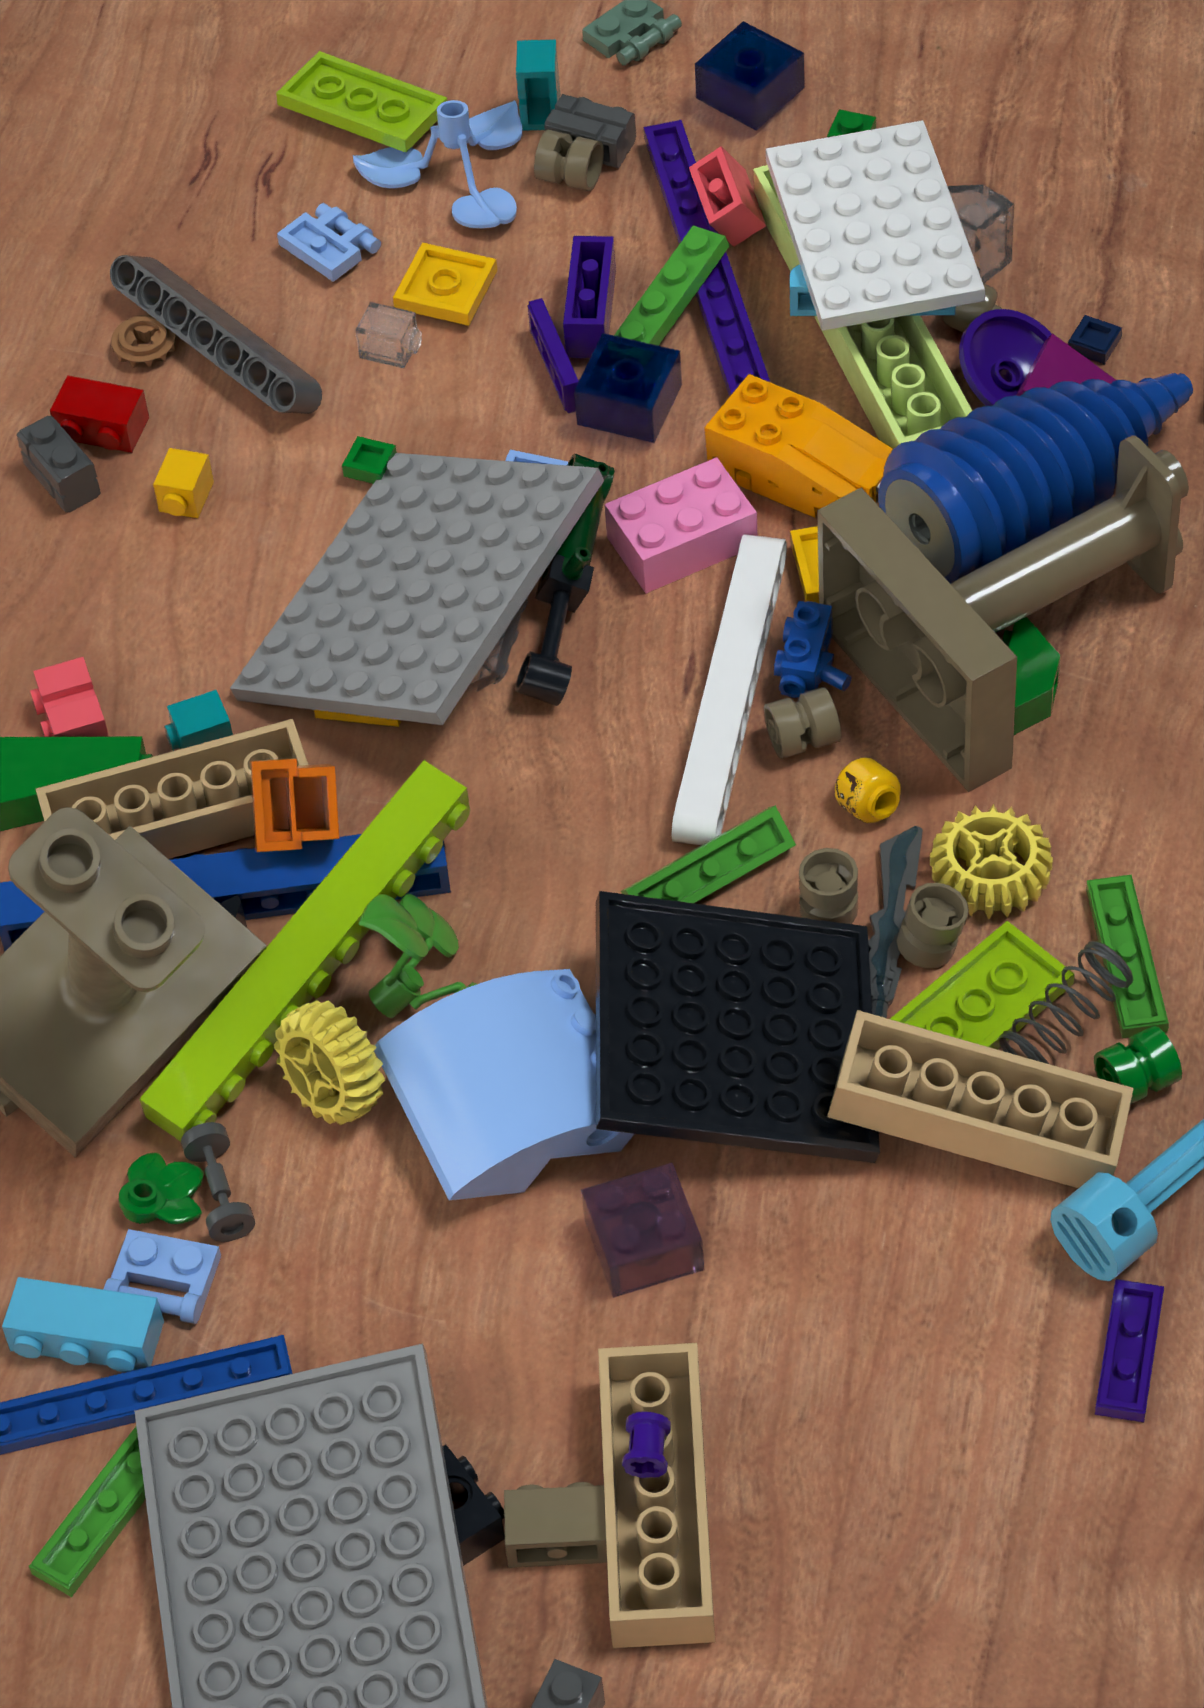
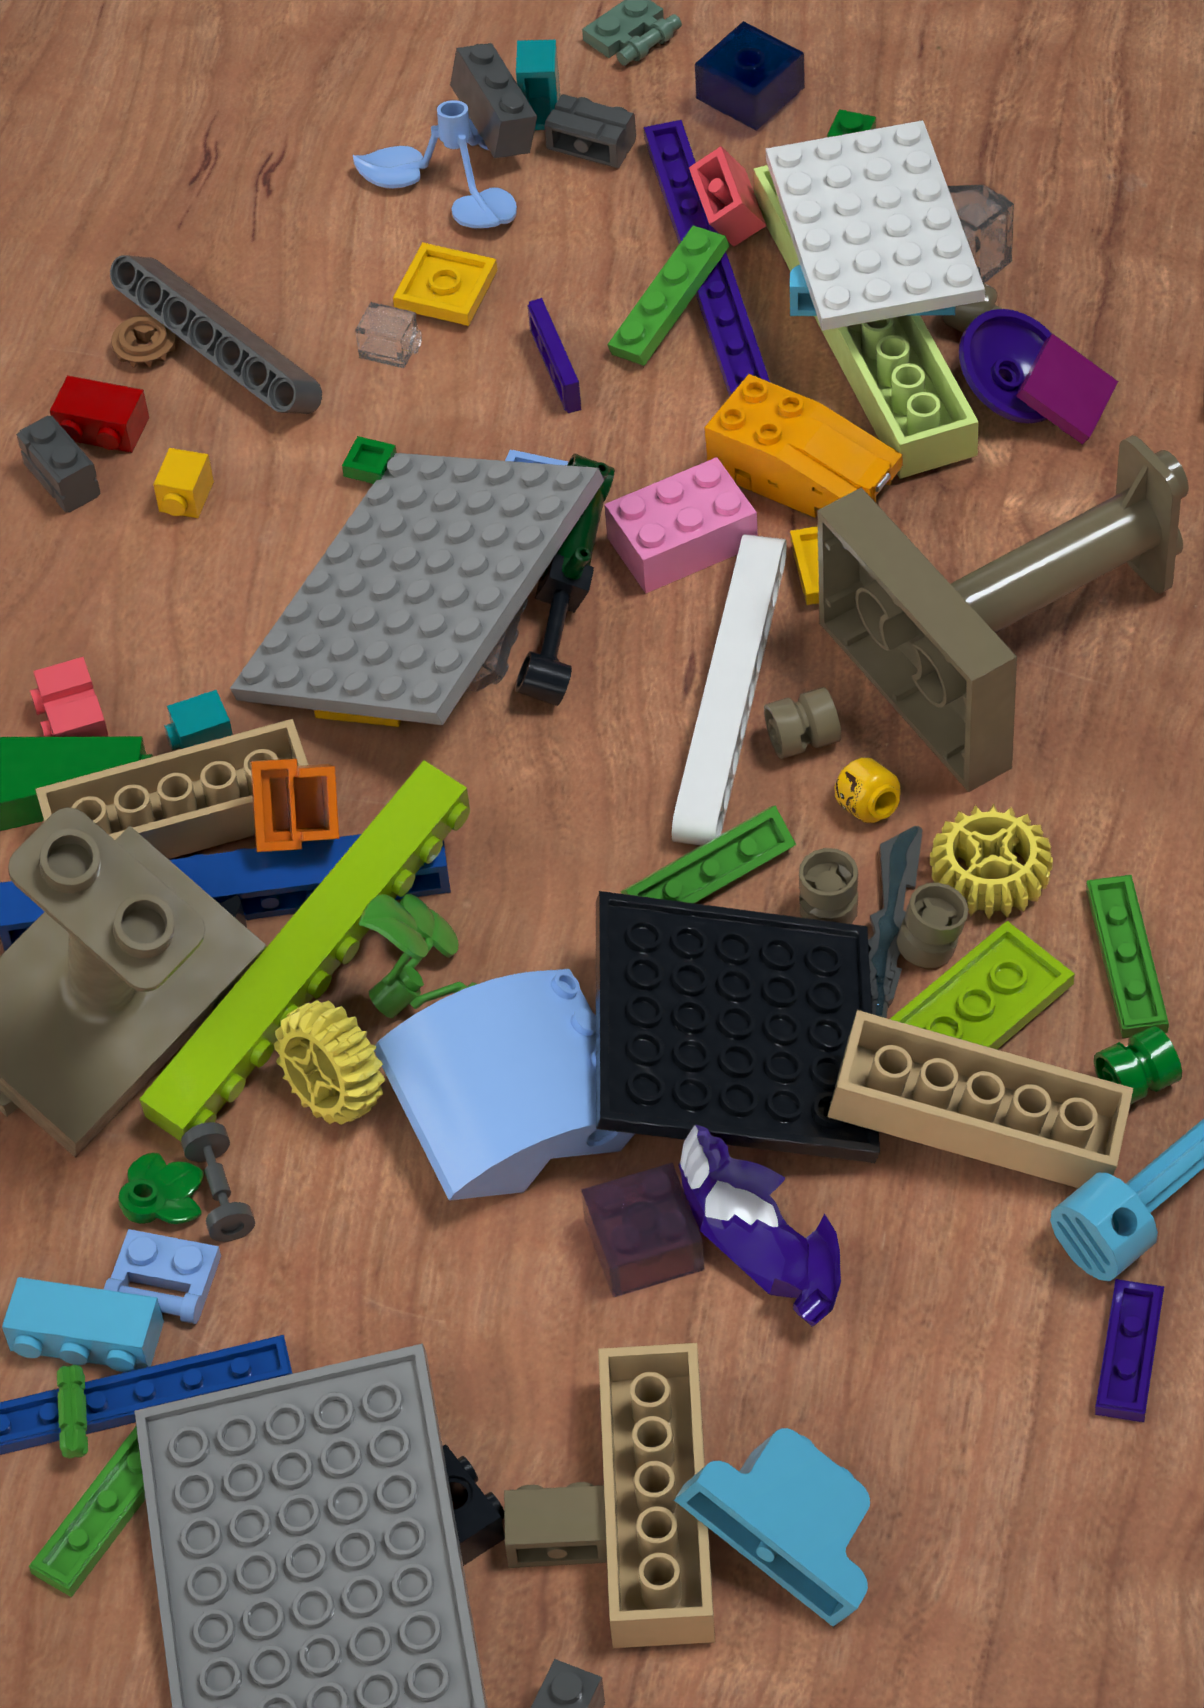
(72, 1411): none -> bright green axle
(320, 245): light blue plate -> none
(361, 101): lime plate -> none
(493, 100): none -> dark grey brick
(566, 159): dark tan wheel -> none
(589, 294): dark purple brick -> none
(628, 387): clear blue brick -> none
(646, 1444): dark purple bush -> none
(743, 1220): none -> dark purple animal
(789, 1517): none -> medium azure brick
(806, 653): blue brick -> none
(1019, 466): blue cone -> none
(1035, 675): green slope -> none
(1095, 339): dark blue tile -> none
(1101, 950): dark grey piece -> none

